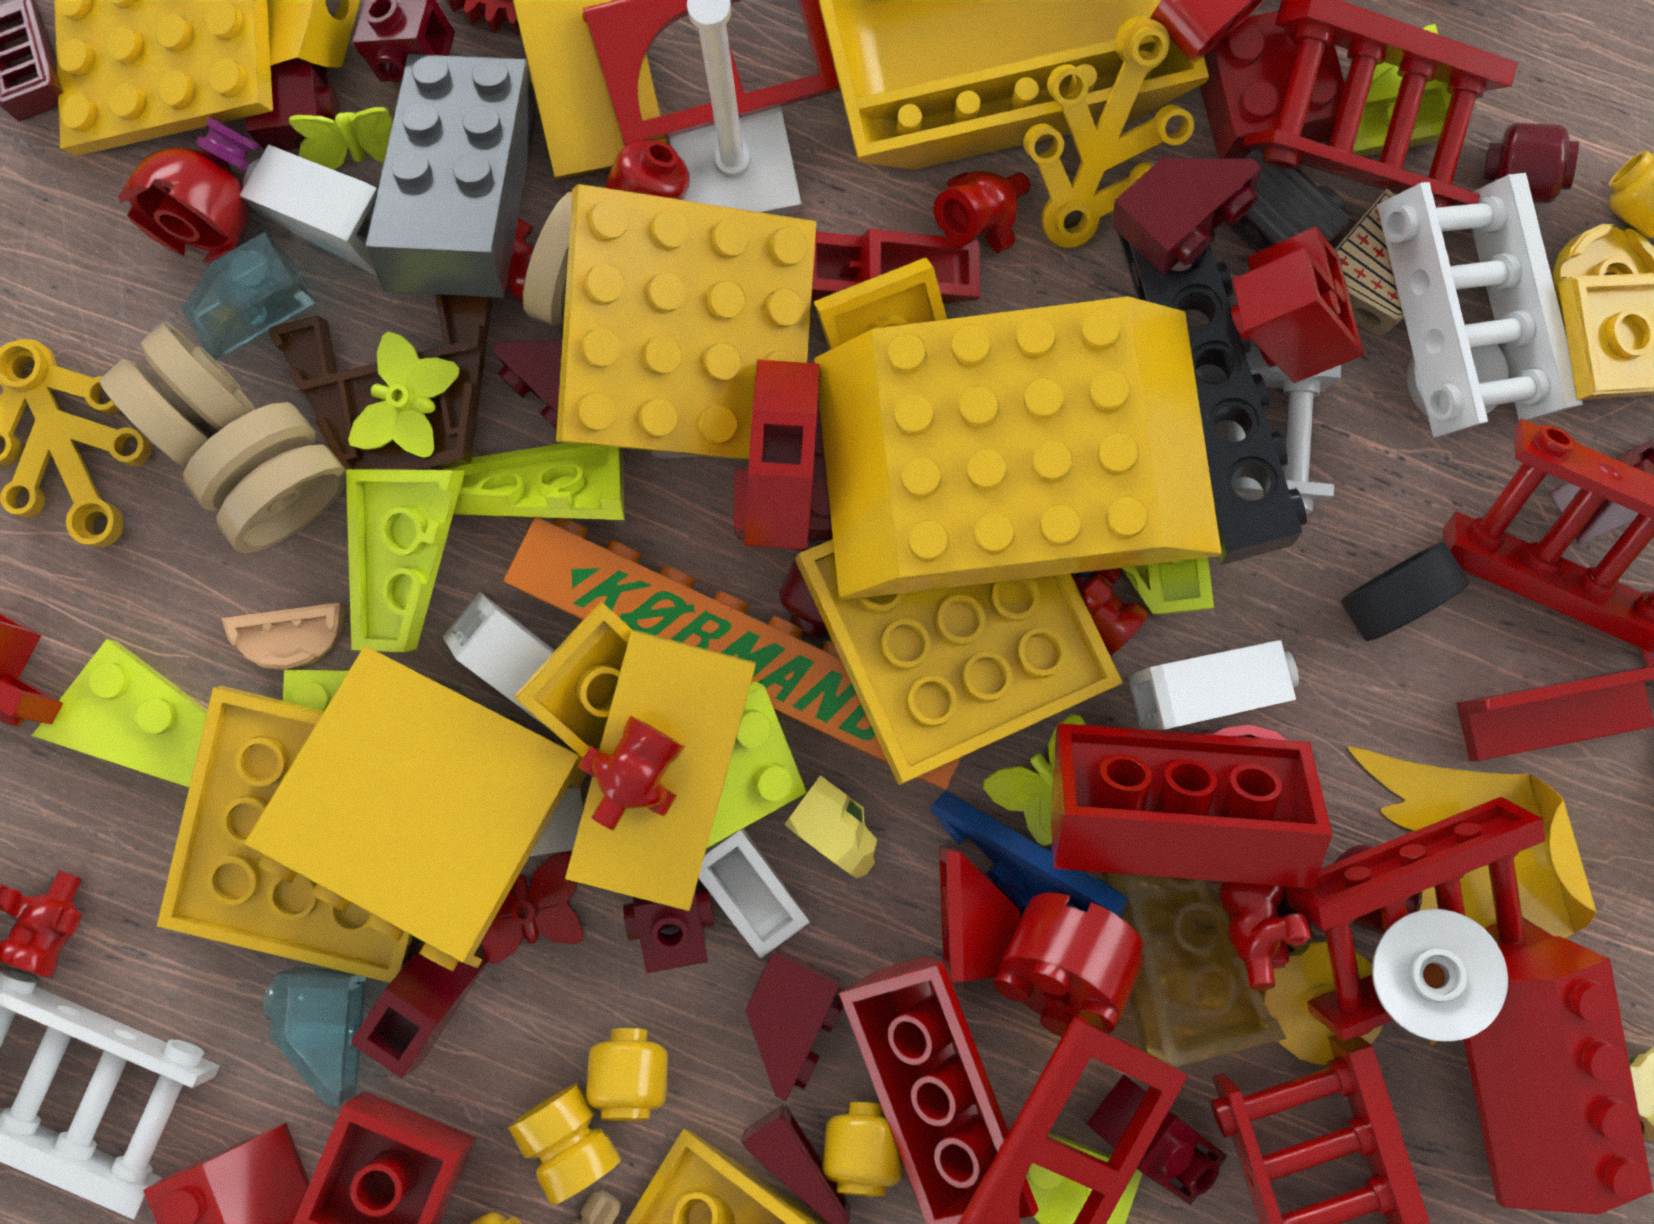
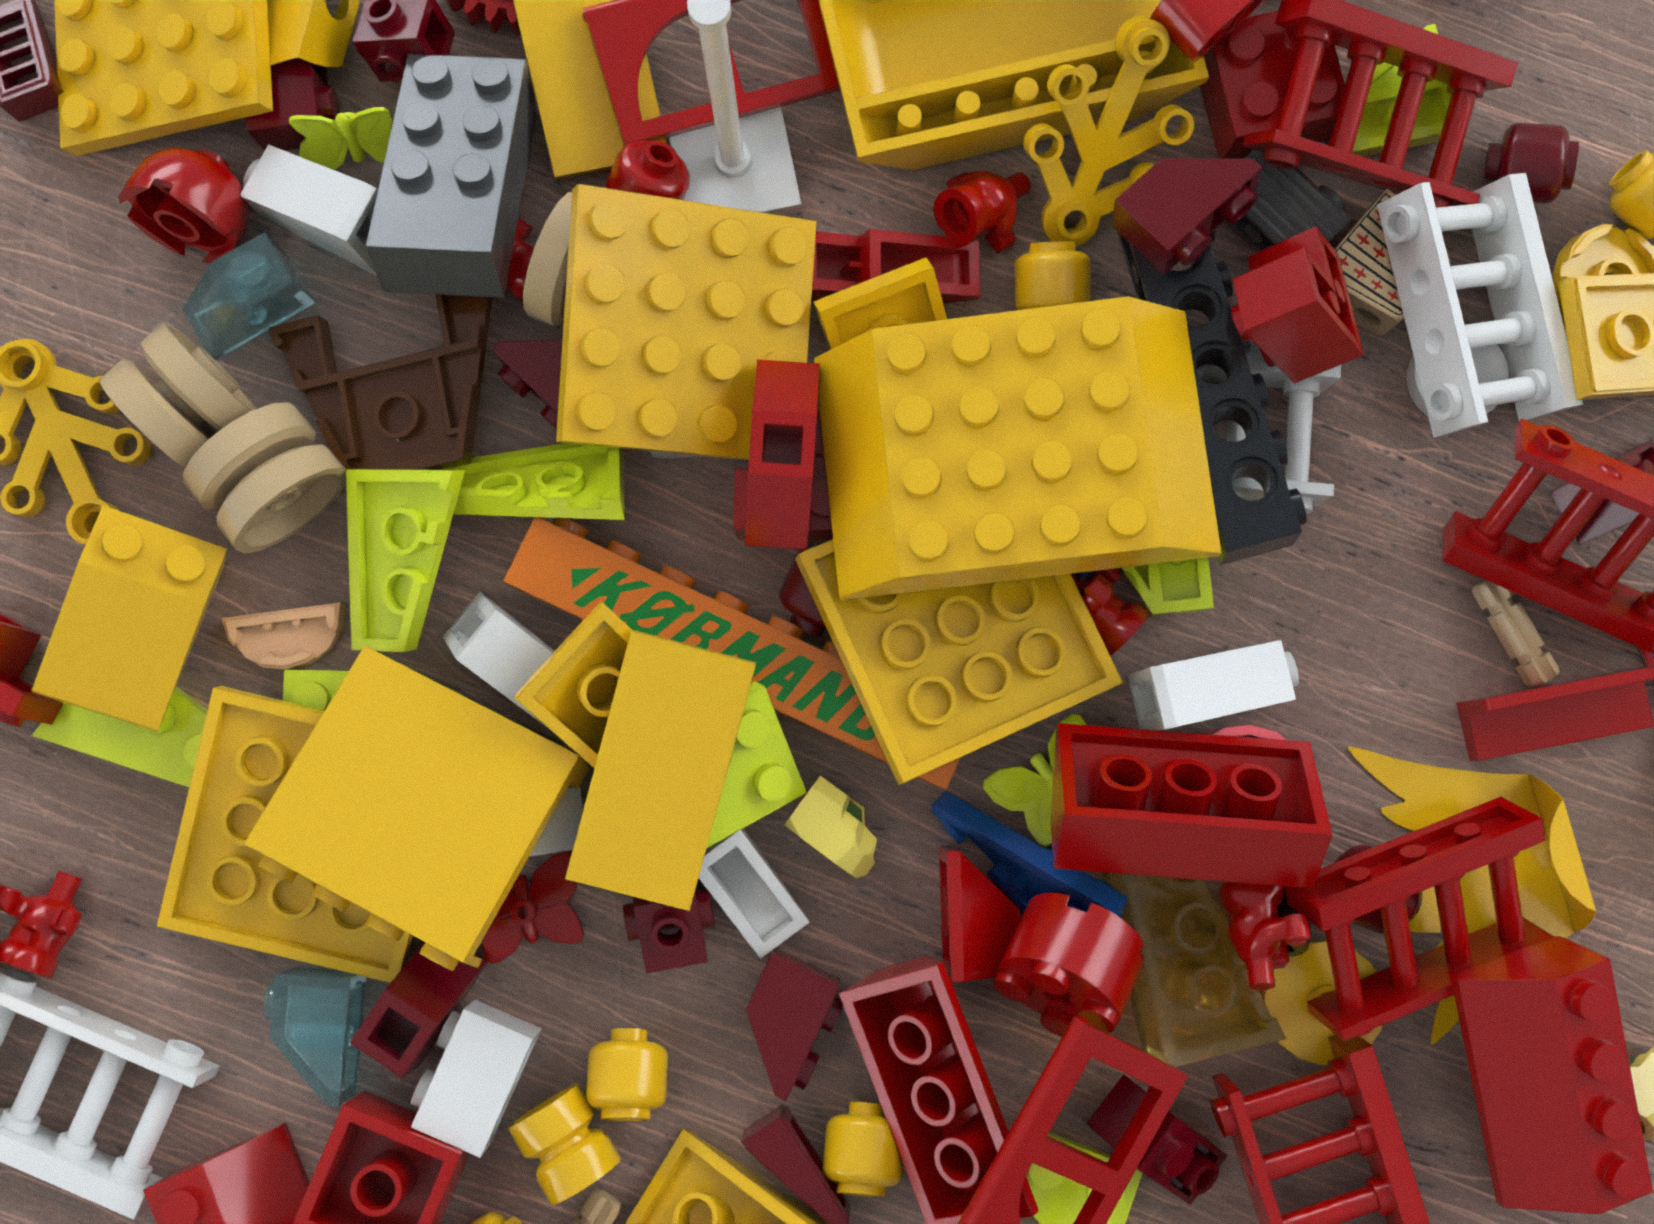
(129, 619): none -> yellow slope
(227, 143): magenta bush -> none
(406, 399): neon yellow piece -> none
(474, 1077): none -> white brick
(632, 772): red piece -> none
(1052, 275): none -> yellow head
(1405, 592): black tyre -> none
(1472, 970): white dish -> none
(1516, 633): none -> tan axle

